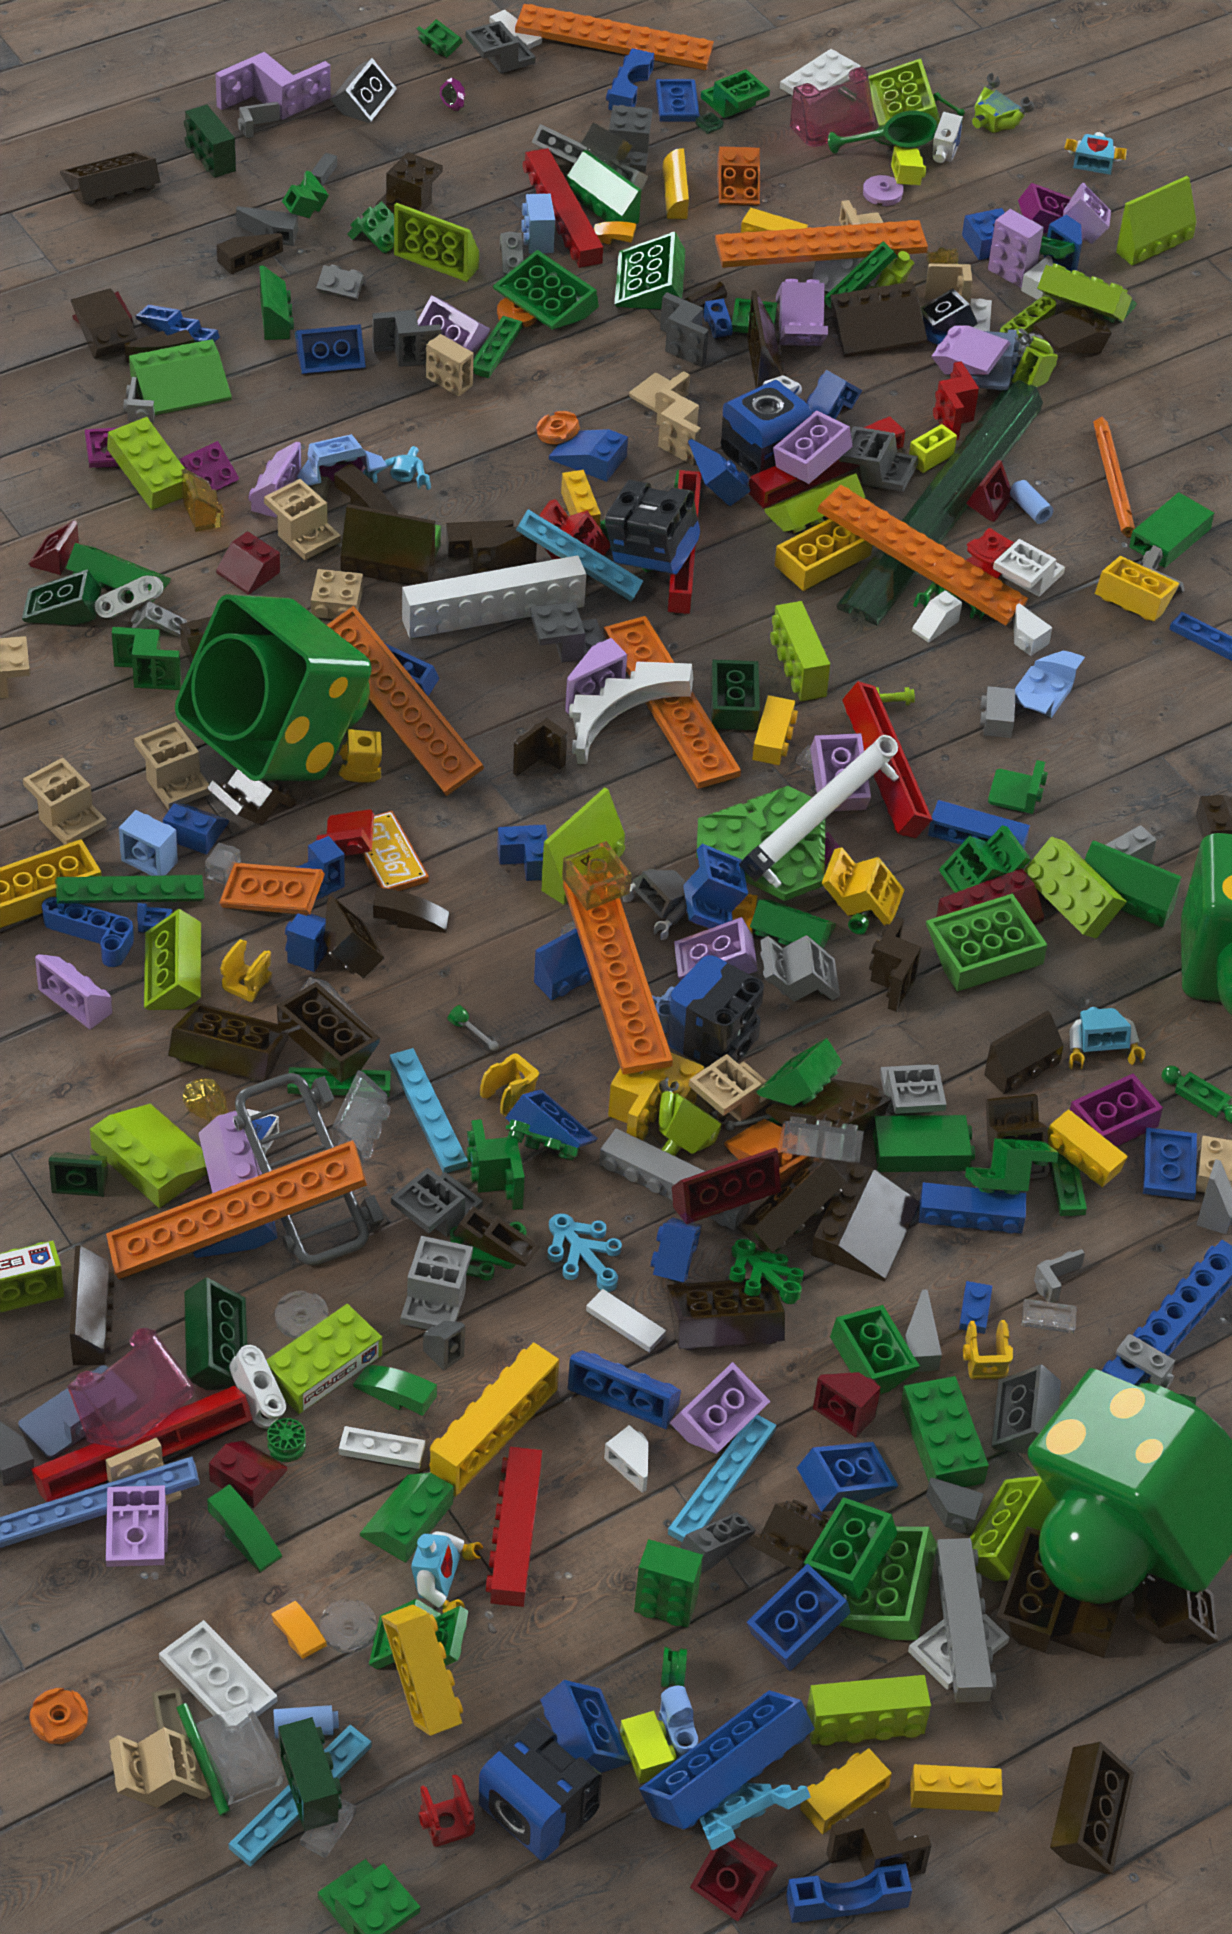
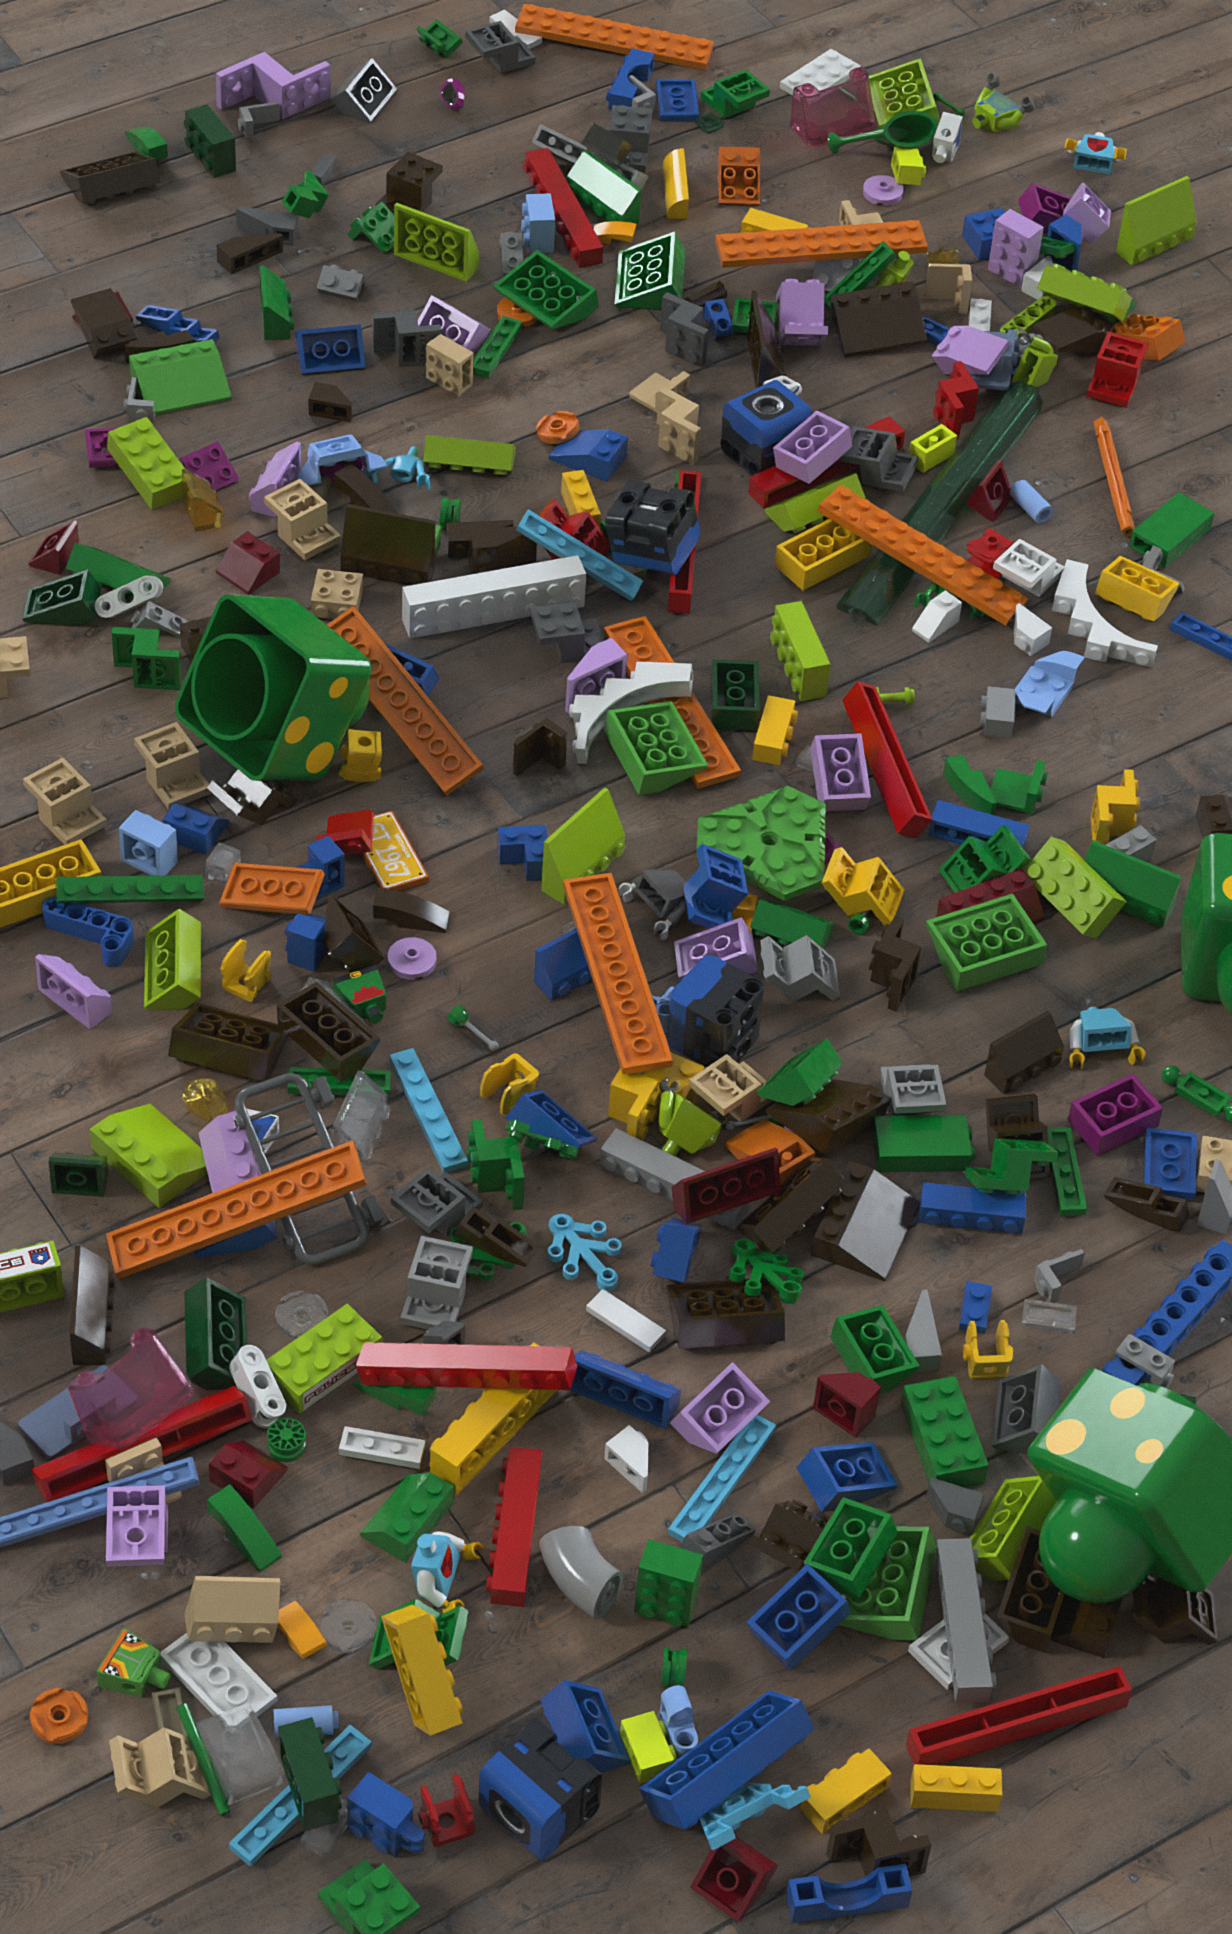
(131, 1666): none -> bright green torso
(148, 142): none -> green slope
(150, 916): blue tile -> none
(233, 1609): none -> tan slope
(329, 403): none -> dark brown slope
(363, 992): none -> green torso
(383, 1817): none -> blue hinge
(412, 958): none -> lavender plate
(447, 512): none -> green wheel
(467, 1366): none -> brick
(469, 453): none -> lime slope
(581, 1569): none -> light grey brick
(596, 875): clear yellow brick -> none
(645, 97): none -> light grey bracket
(653, 746): none -> bright green slope
(720, 474): blue slope -> none
(801, 823): white piece -> none
(821, 1140): clear slope -> none
(832, 394): blue brick -> none
(868, 1709): lime brick -> none
(948, 311): black slope -> none
(969, 784): none -> green slope
(1019, 1717): none -> red brick
(1085, 1148): yellow brick -> none
(1086, 622): none -> white arch
(1092, 1808): dark brown slope -> none
(1115, 809): none -> yellow bracket
(1117, 369): none -> red bracket
(1148, 1203): none -> dark brown slope
(1160, 332): none -> orange slope

